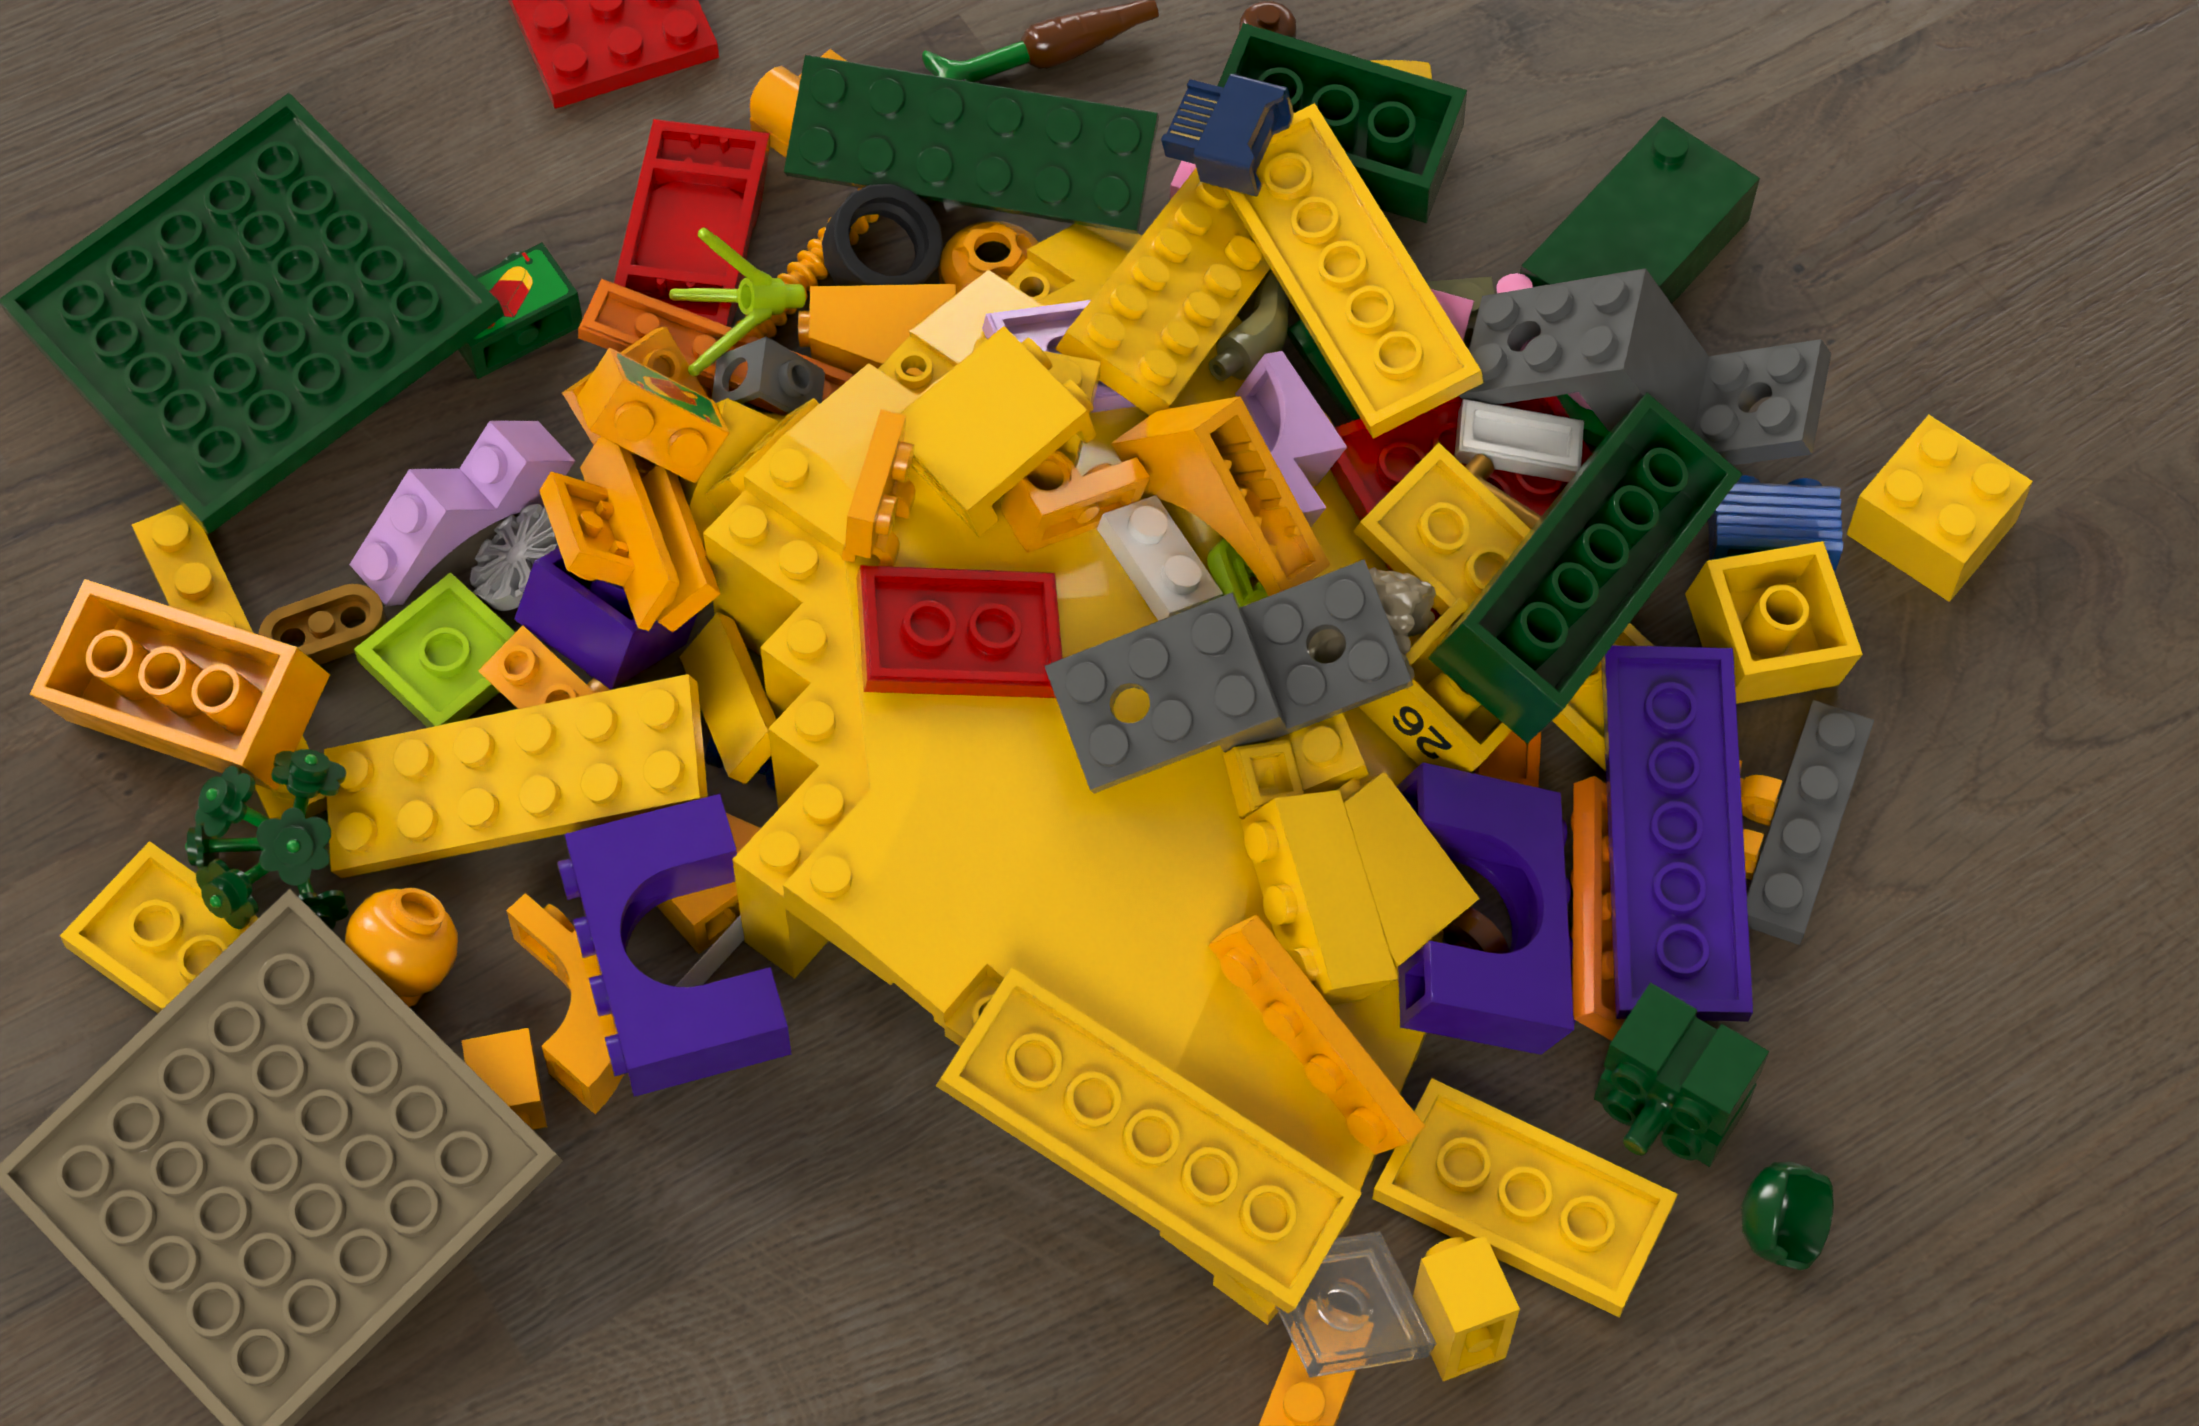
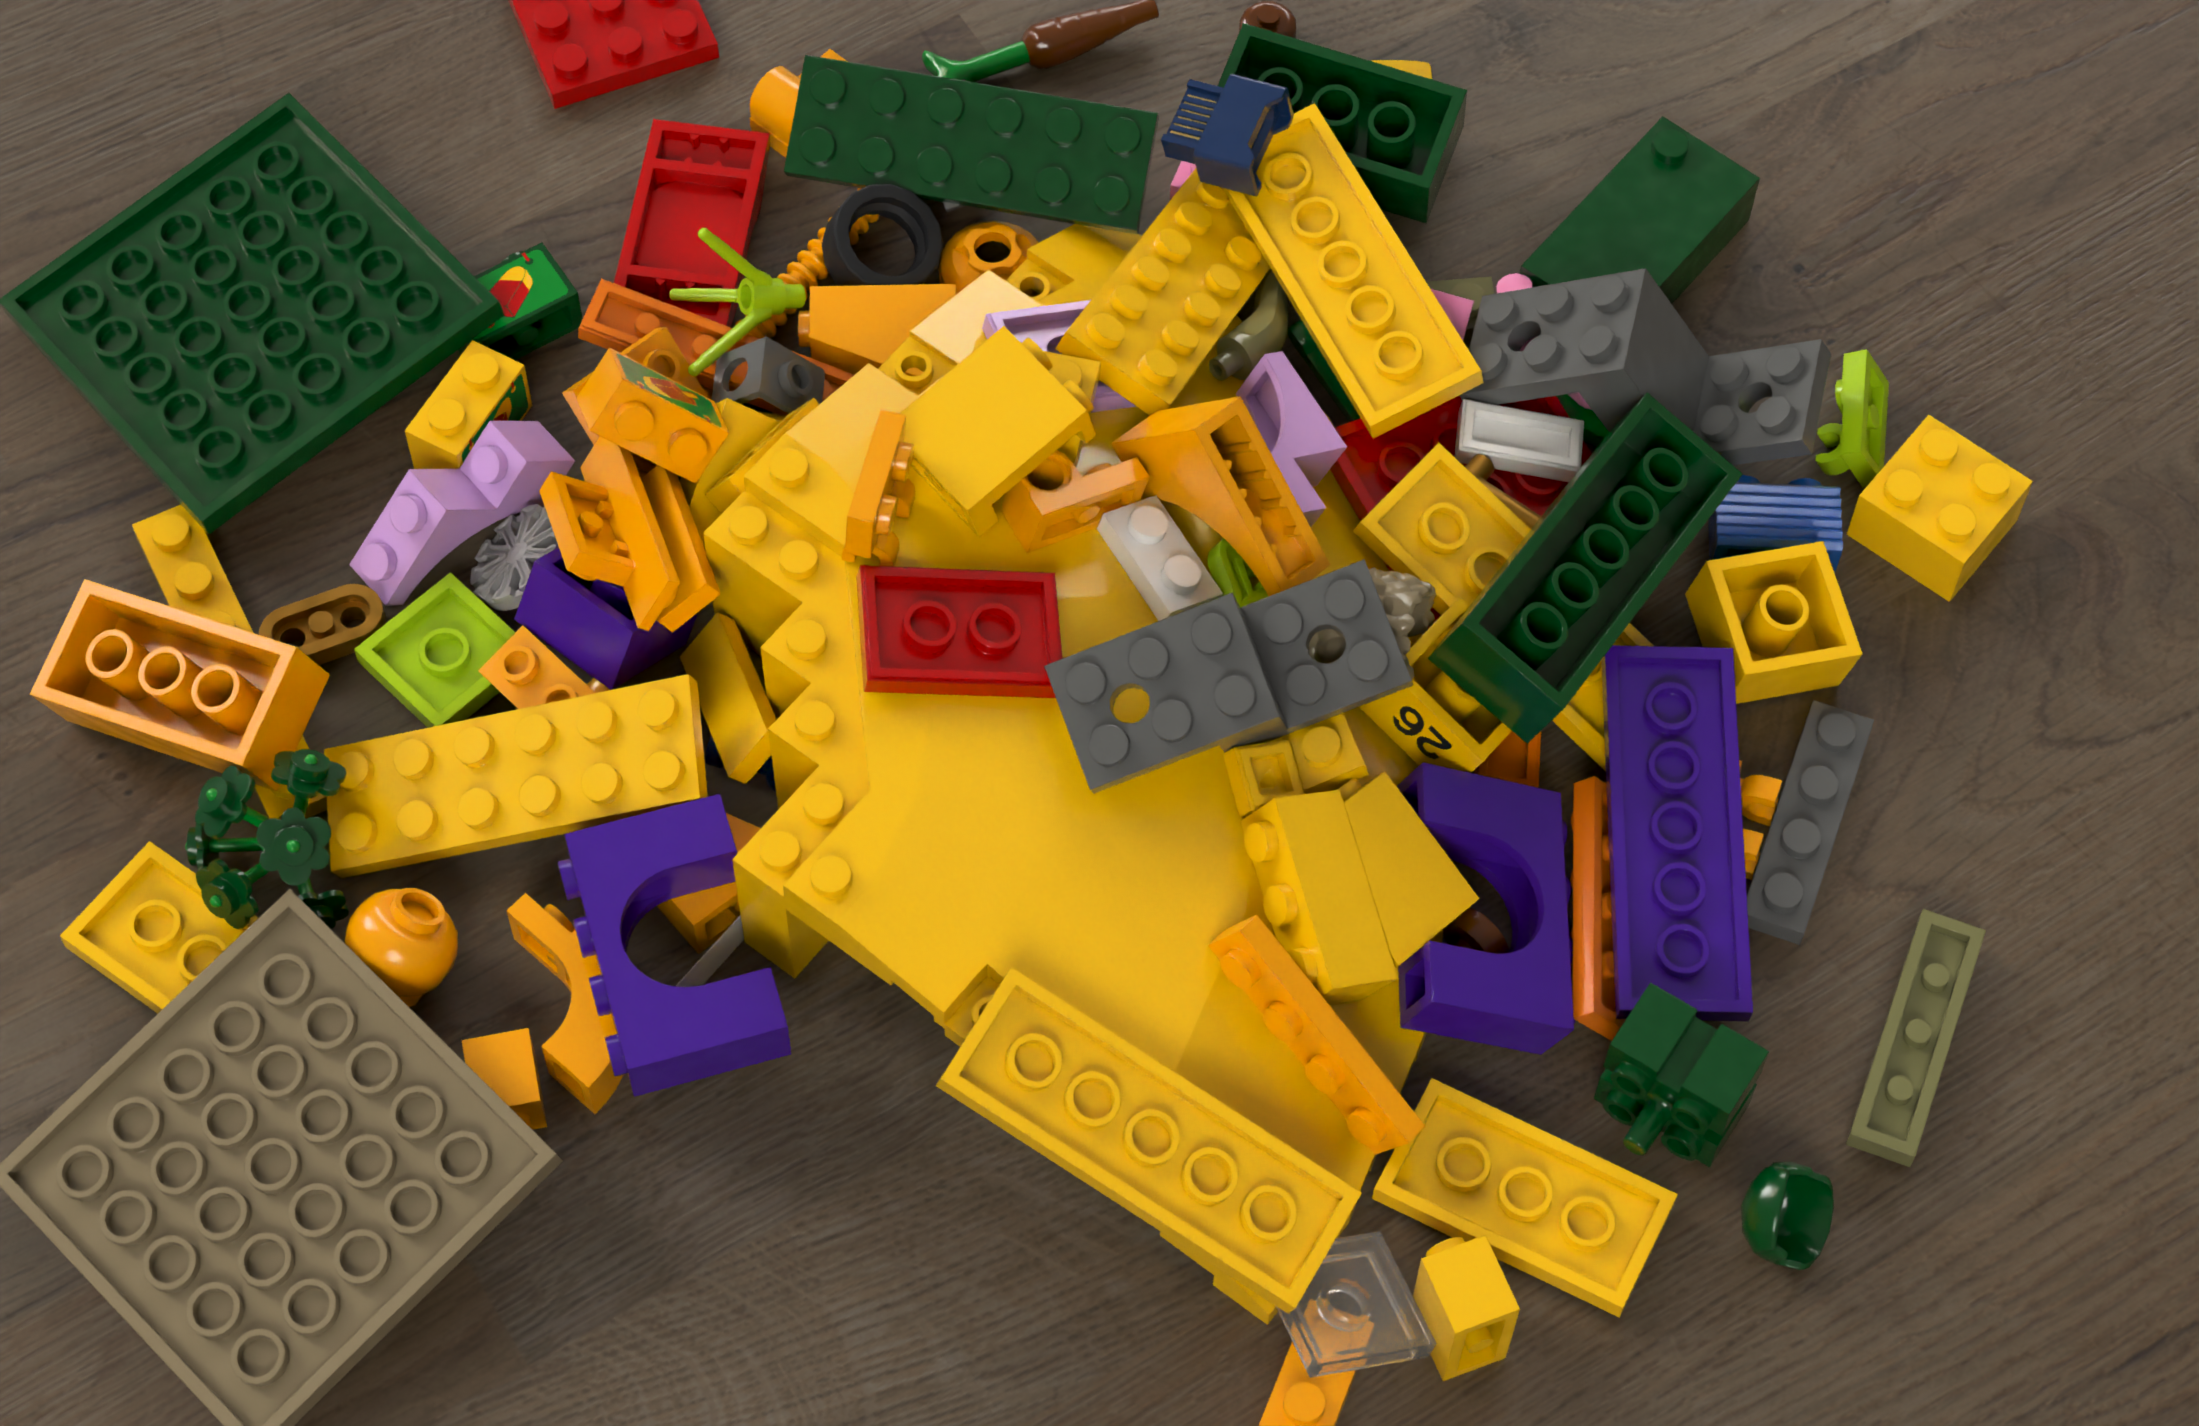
(473, 392): none -> yellow brick
(1862, 435): none -> lime plate
(1916, 1038): none -> olive plate

